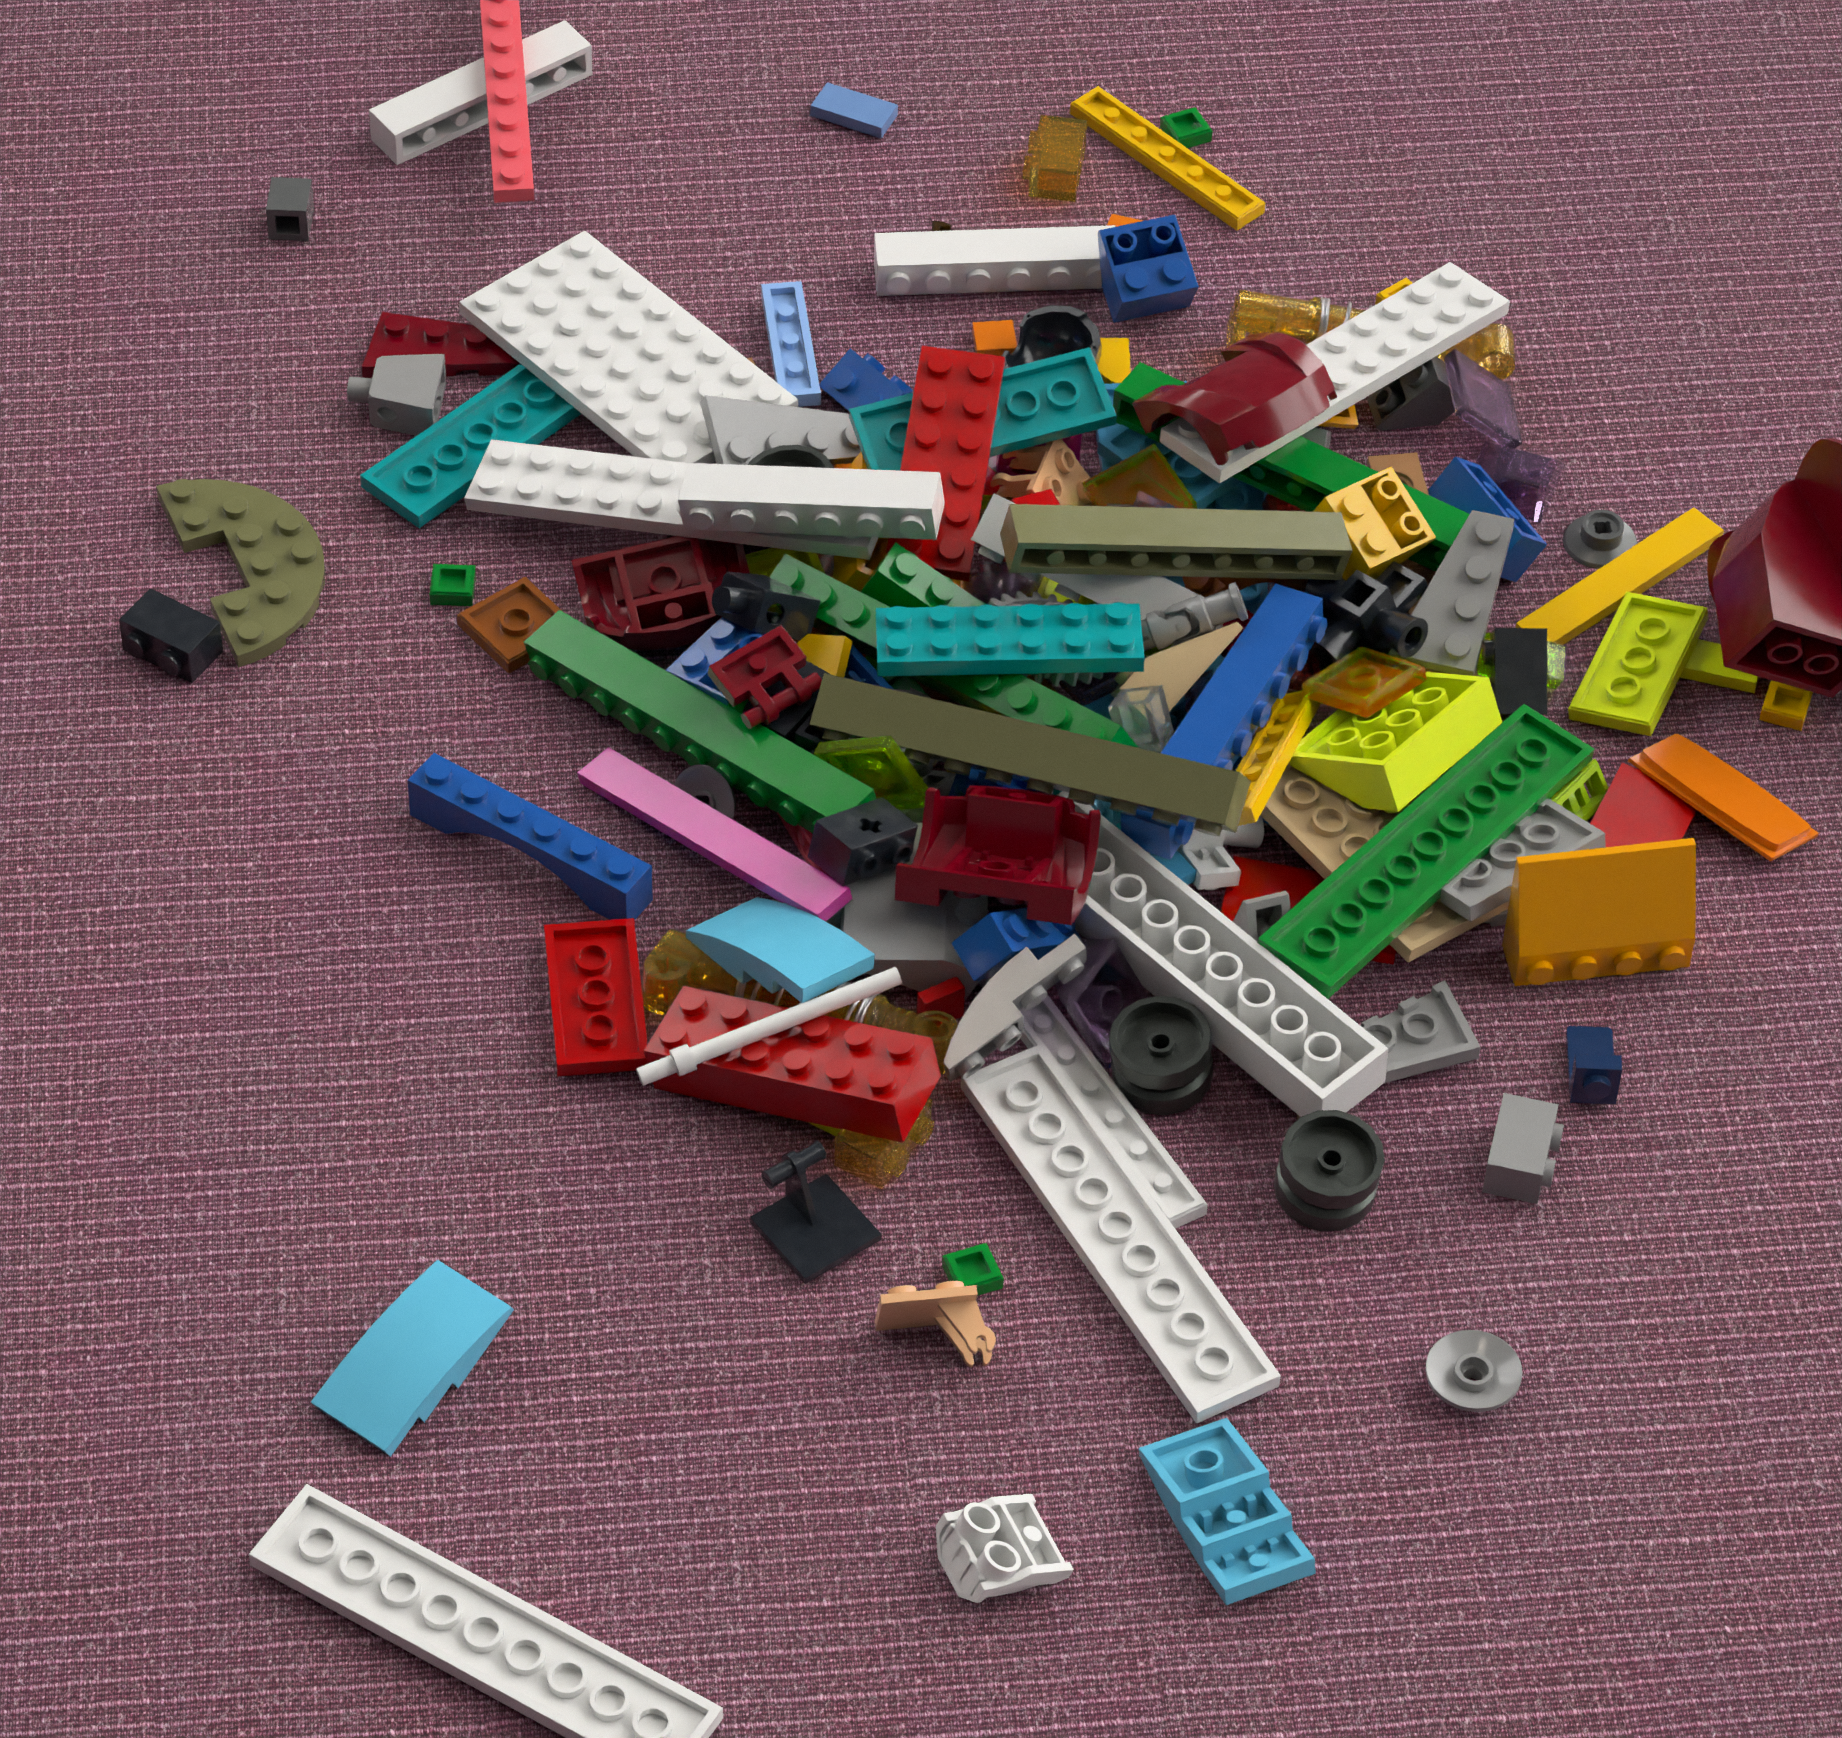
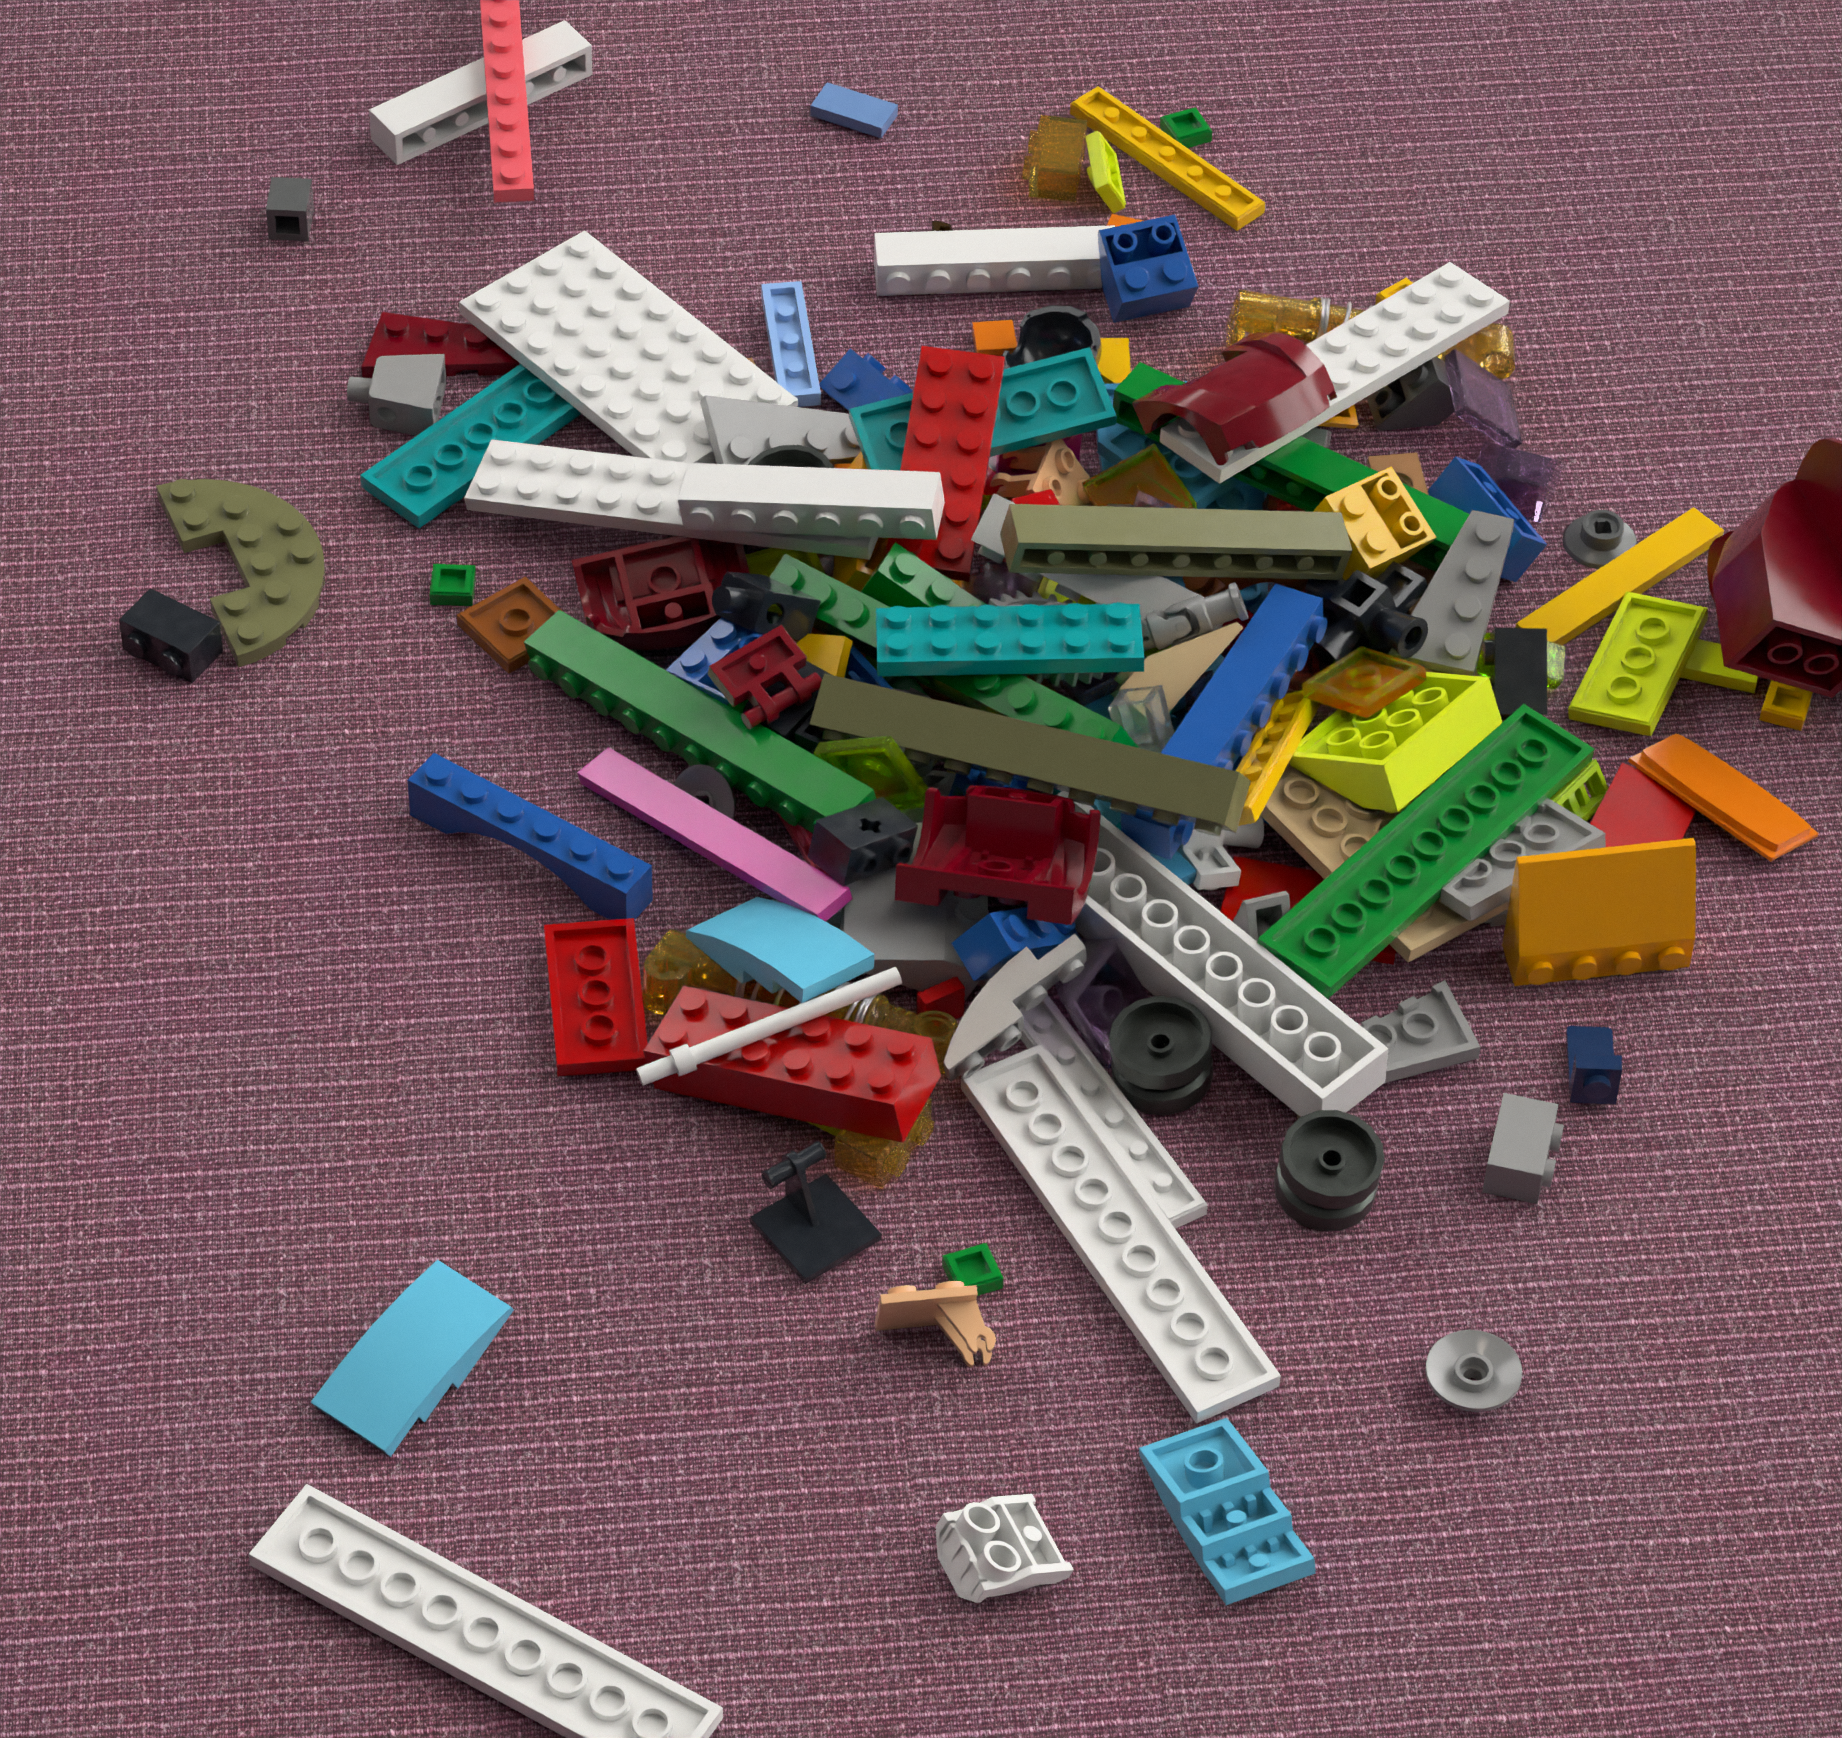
(1105, 171): none -> neon yellow plate

